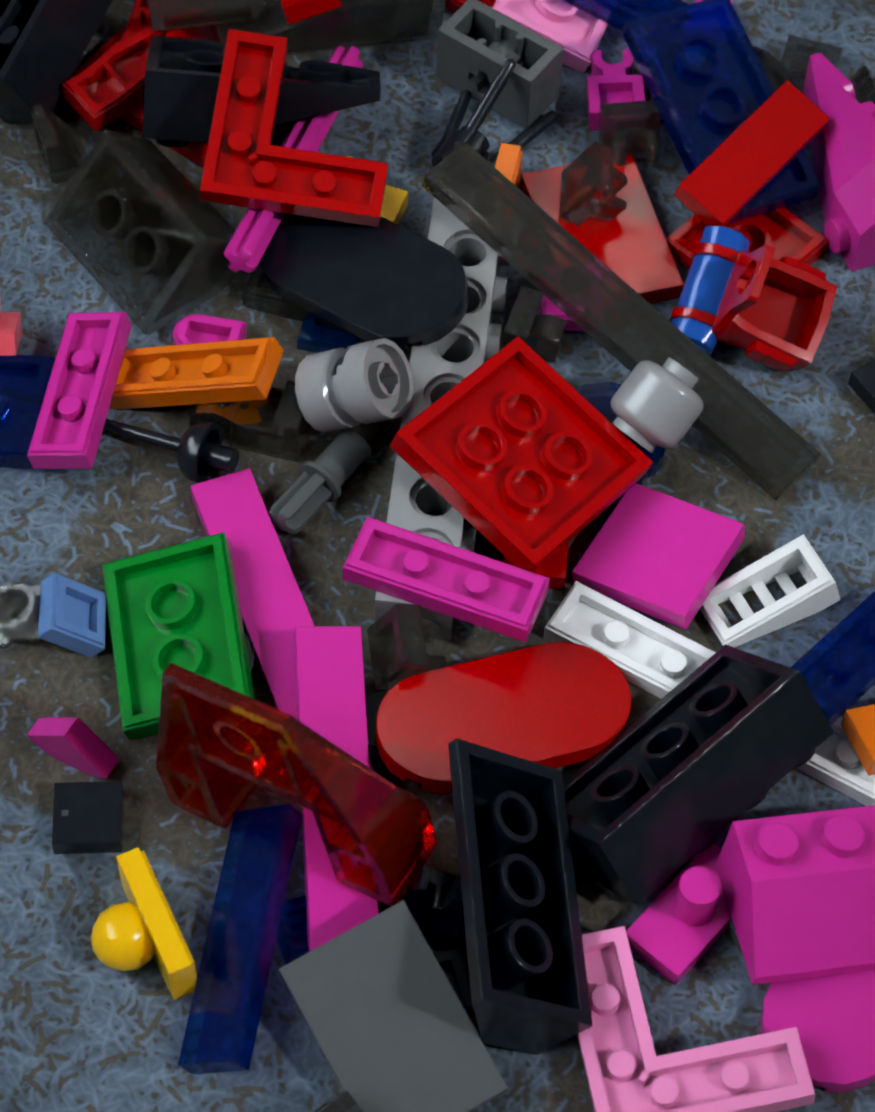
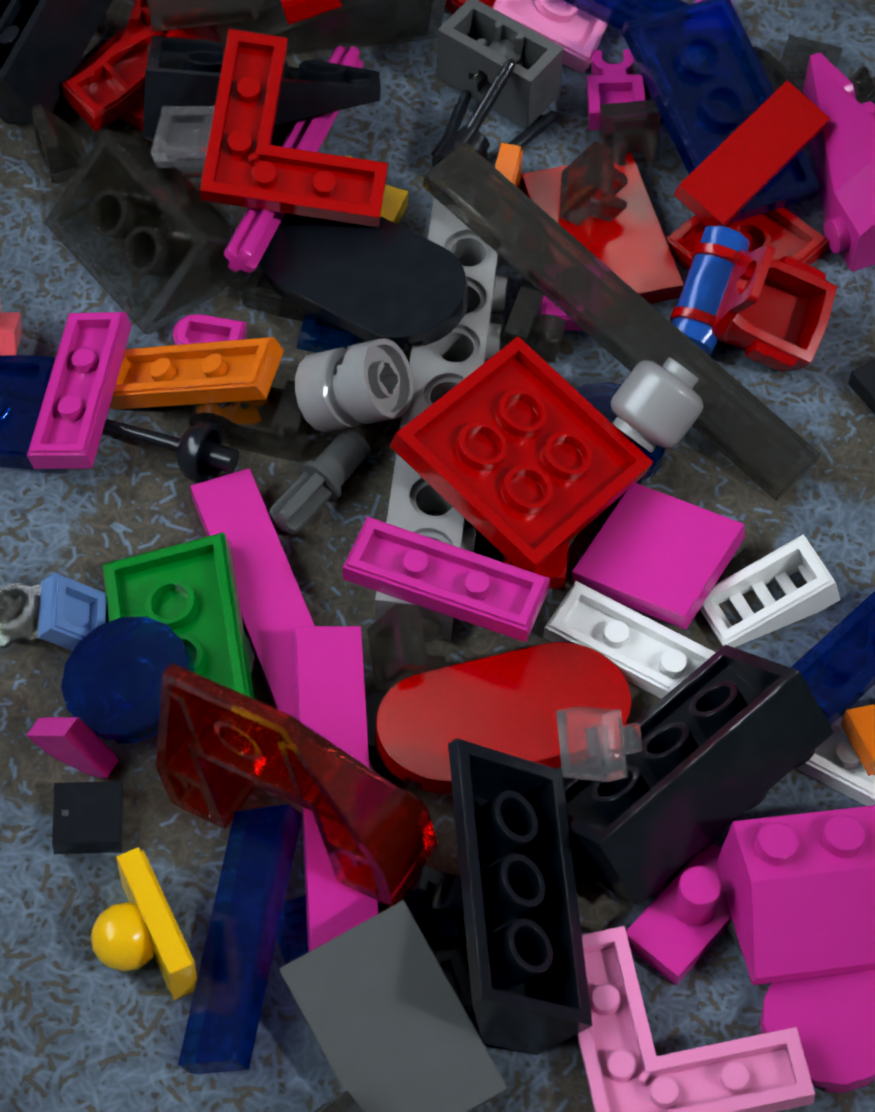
(117, 677): none -> clear blue tile
(183, 139): none -> clear tile
(595, 743): none -> clear tile

